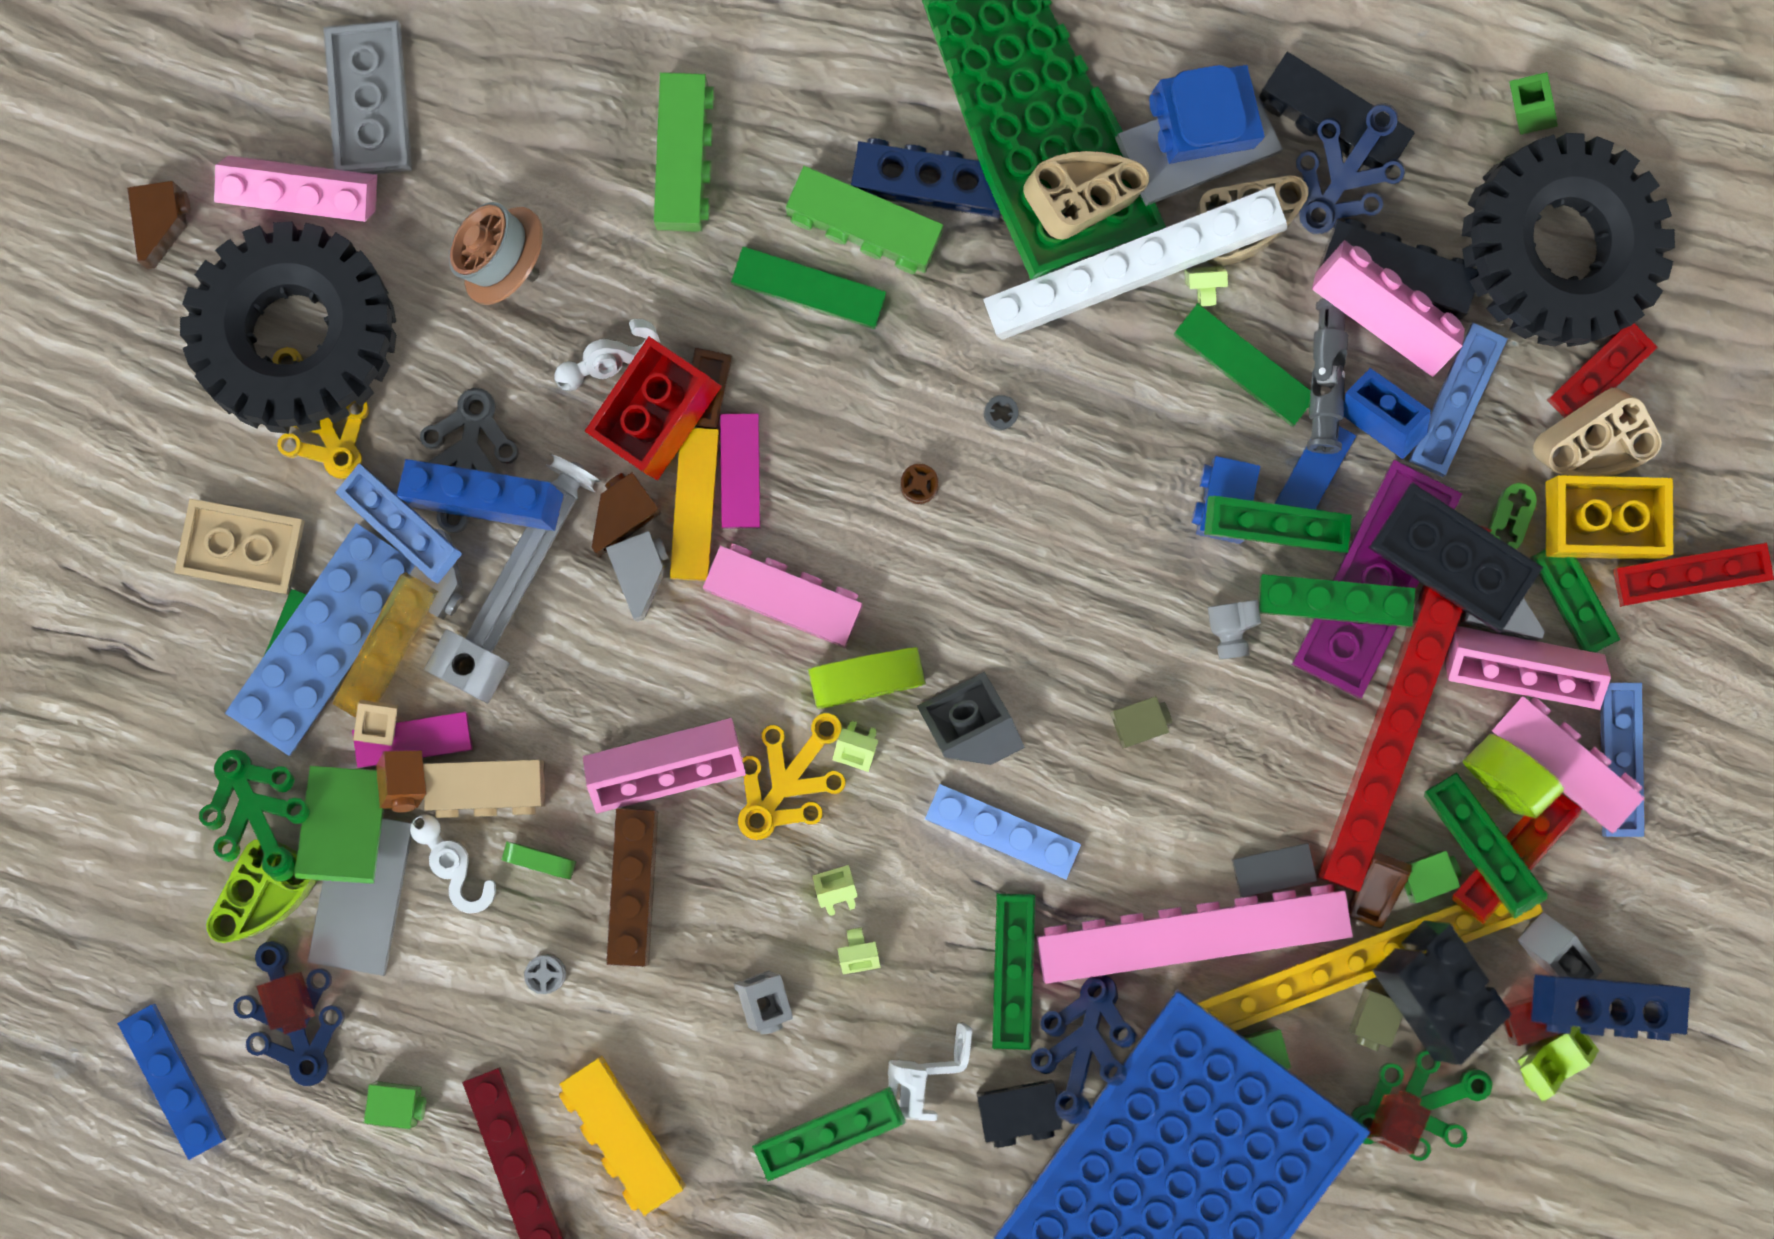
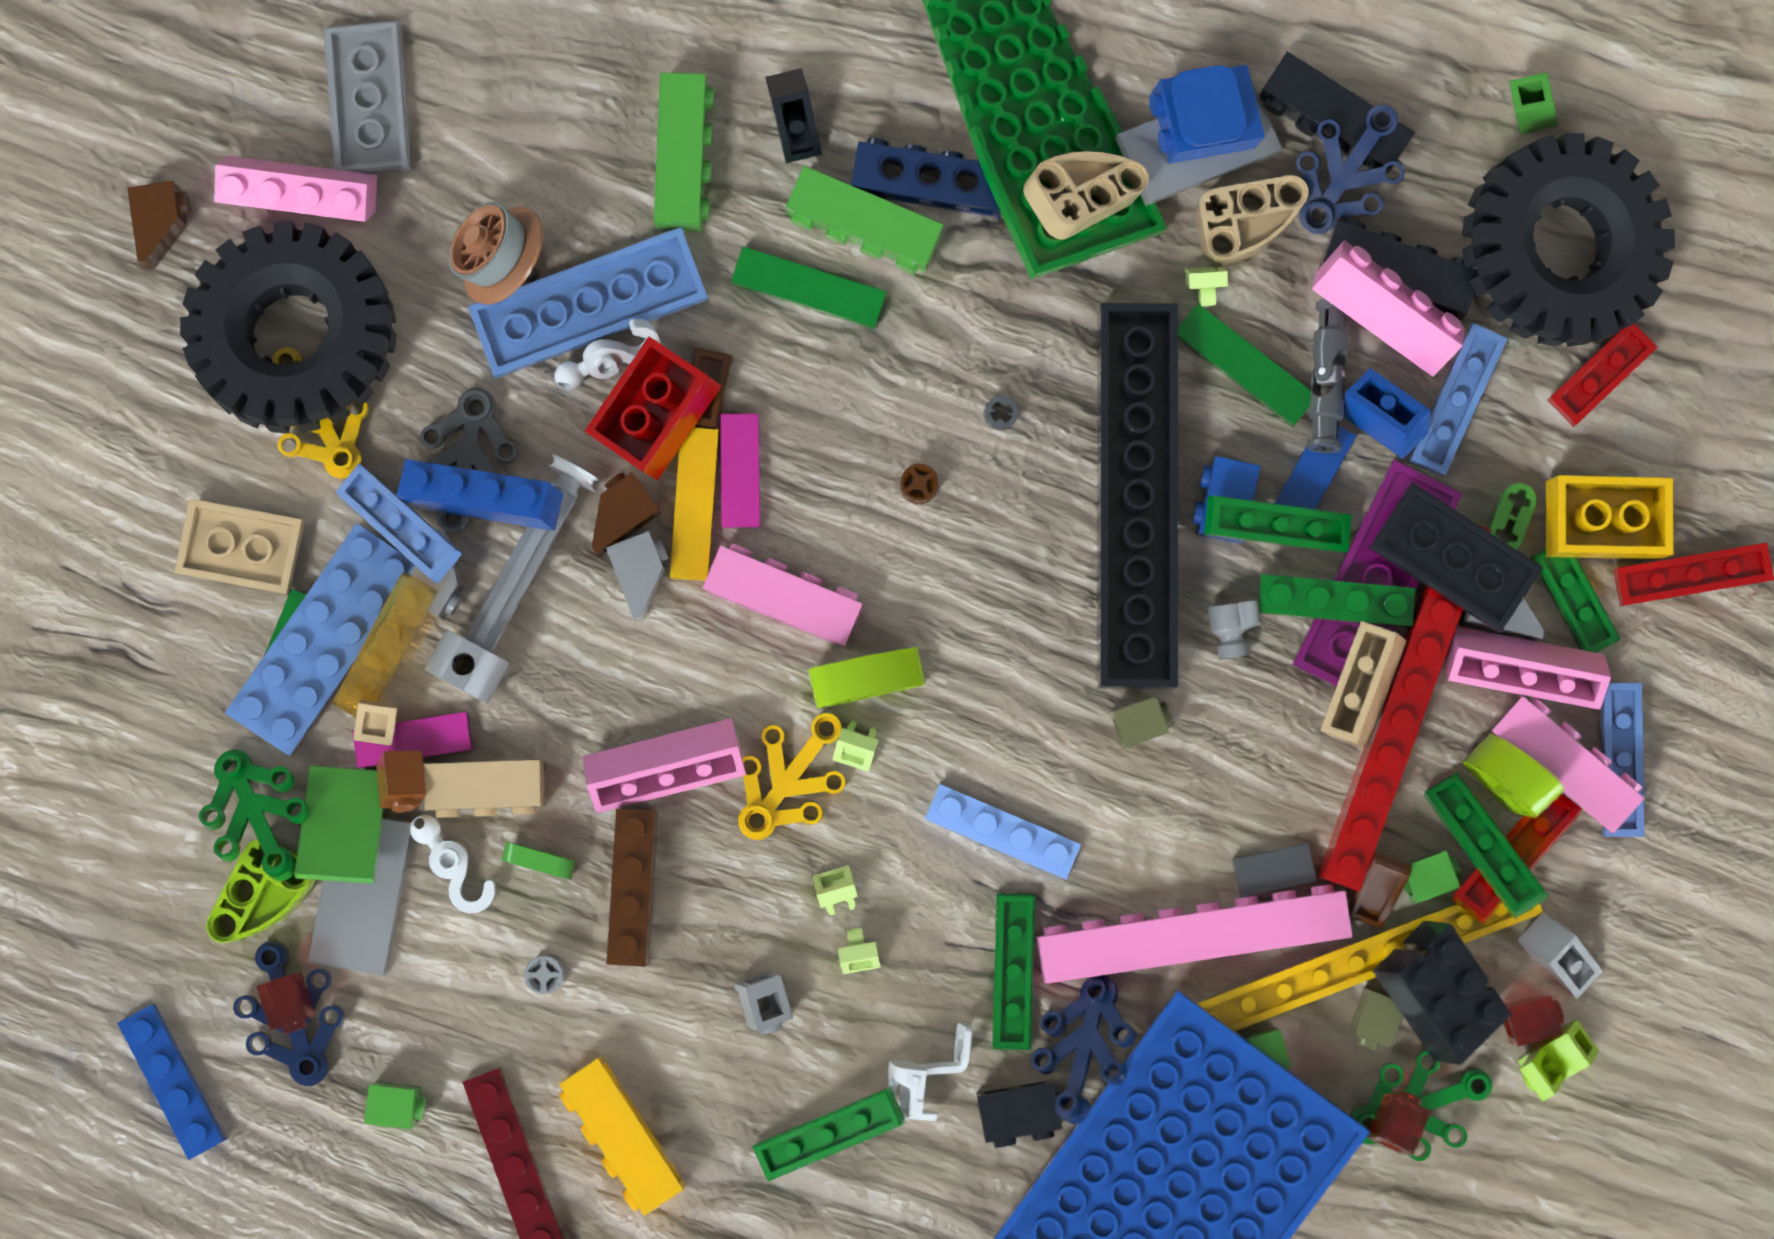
(588, 303): none -> medium blue plate
(794, 115): none -> black slope
(972, 723): dark grey slope -> none
(1136, 263): white brick -> none
(1137, 496): none -> black brick
(1363, 685): none -> tan brick
(1557, 998): dark blue brick -> none
(1609, 447): tan beam -> none

